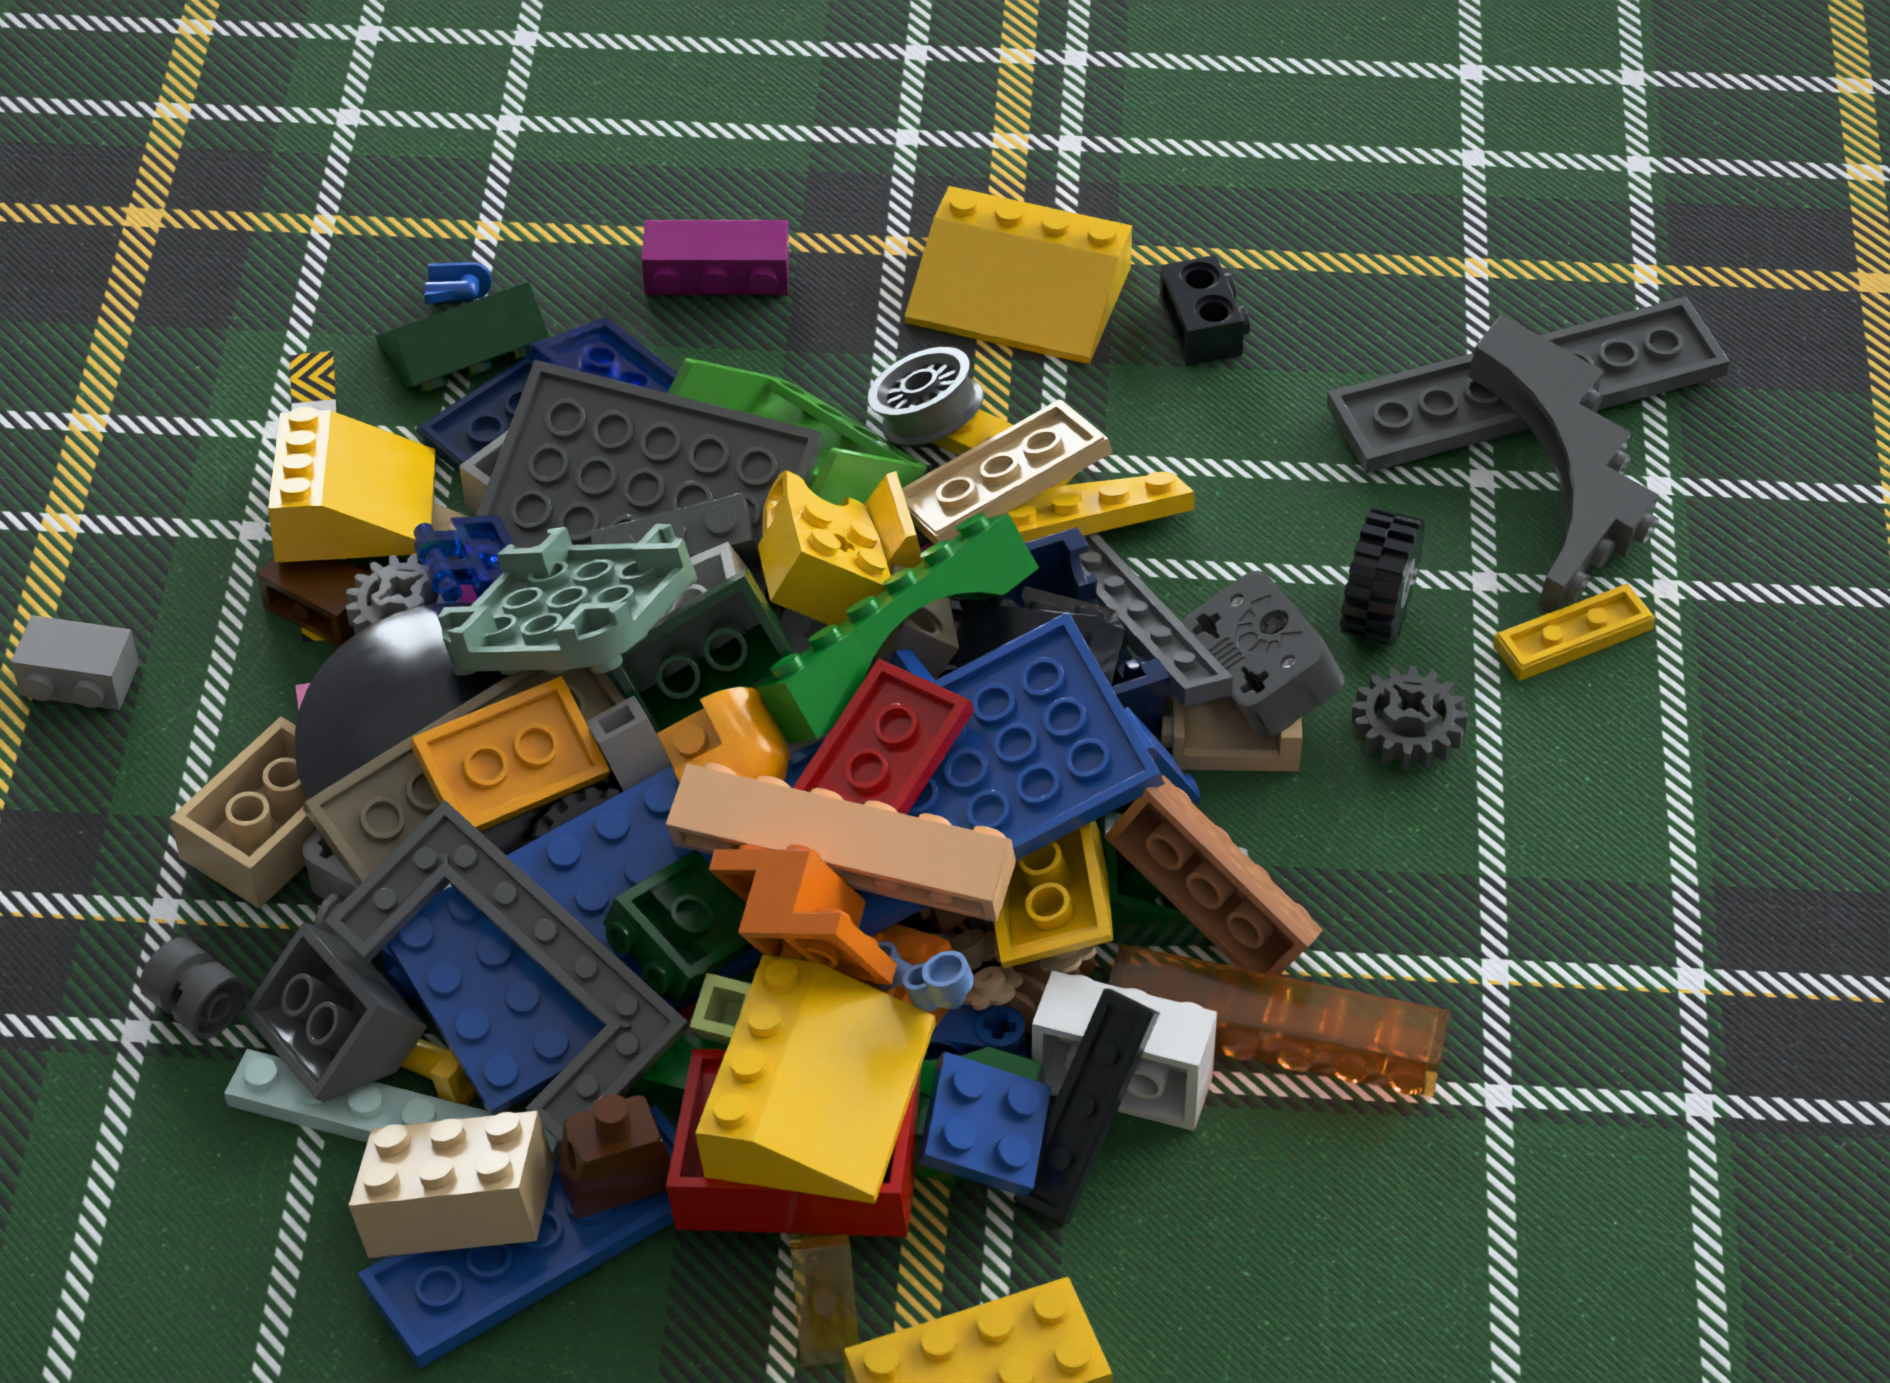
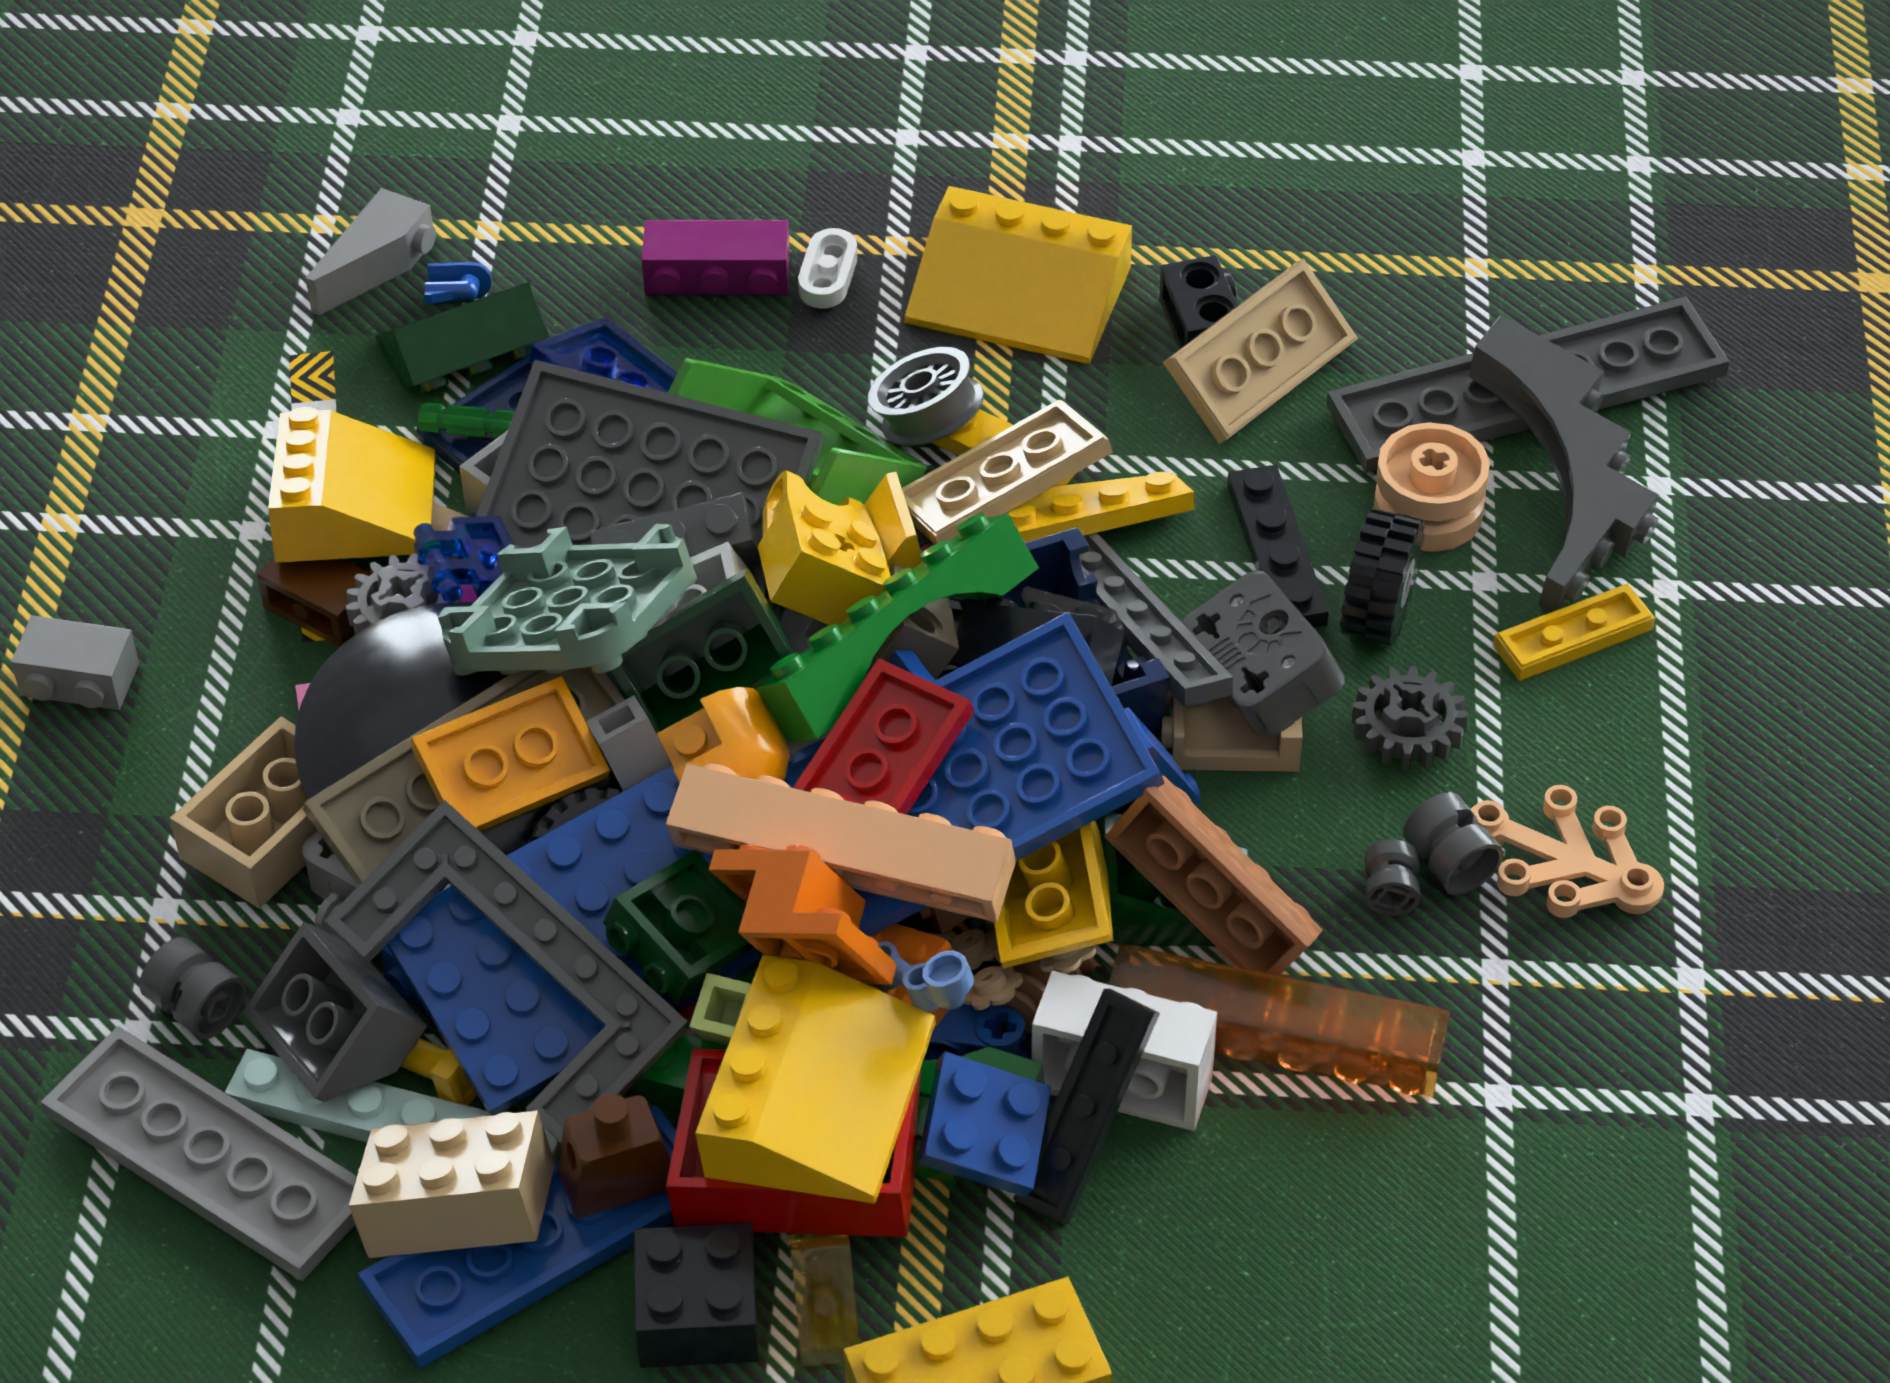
(206, 1151): none -> light grey plate
(373, 249): none -> light grey slope
(463, 420): none -> green axle
(695, 1295): none -> black brick
(827, 268): none -> white plate
(1260, 351): none -> tan tile
(1276, 538): none -> black plate
(1392, 877): none -> dark grey wheel
(1434, 477): none -> light nougat wheel
(1457, 847): none -> dark grey wheel
(1573, 858): none -> light nougat plant

